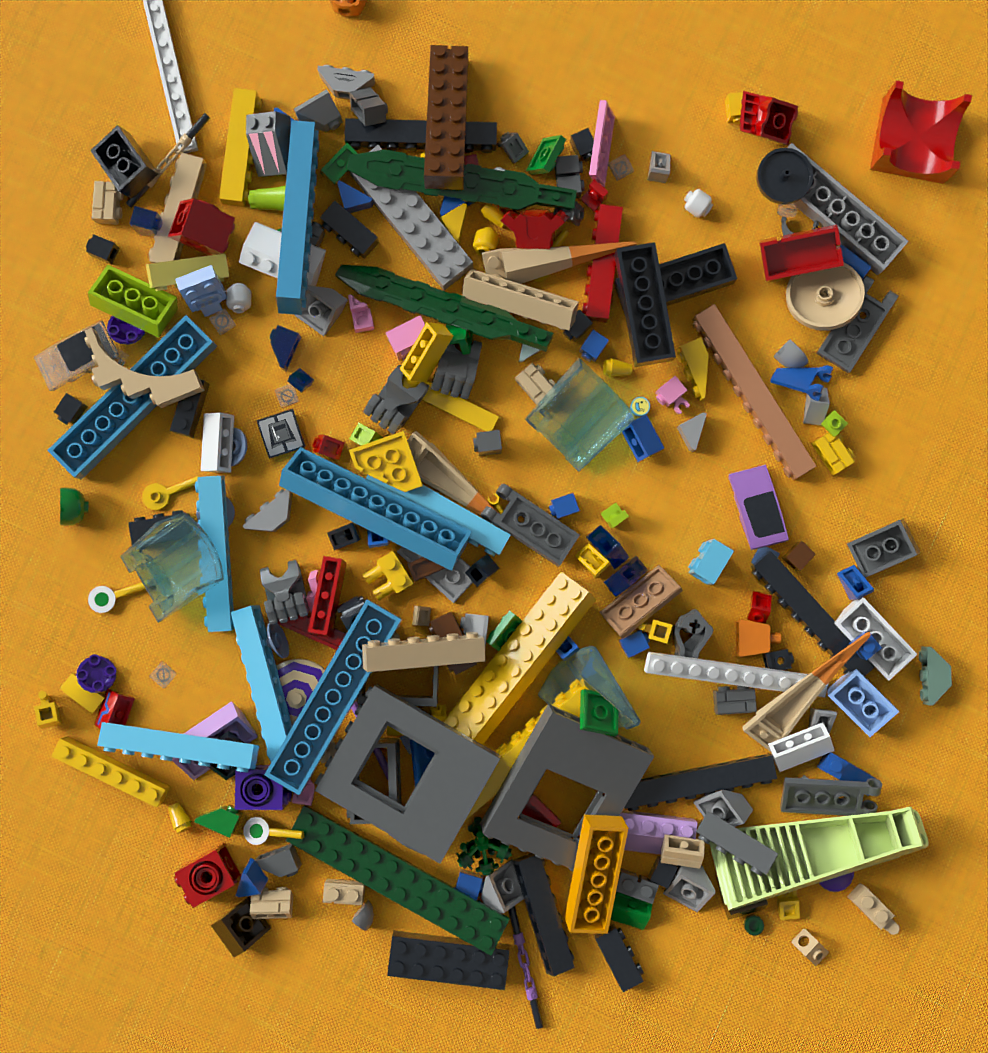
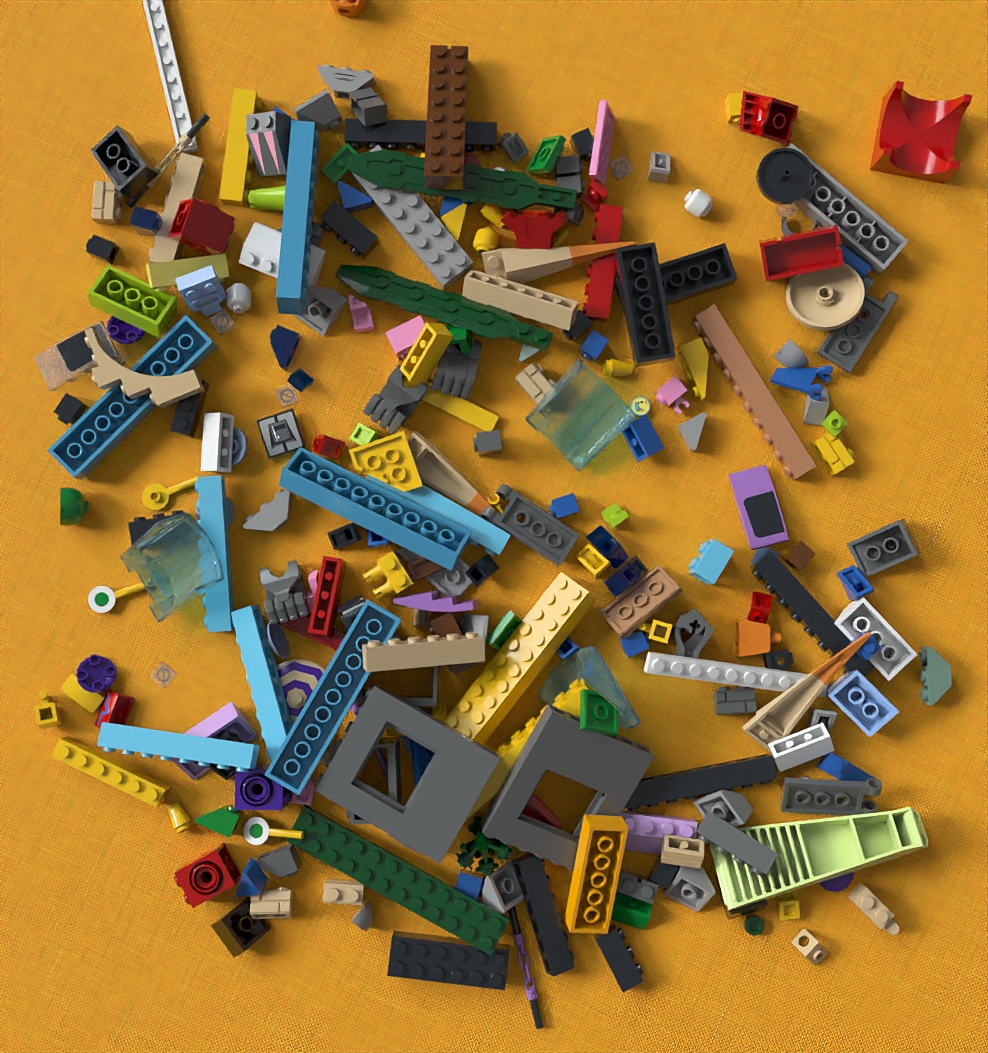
(433, 602): none -> medium lavender slope

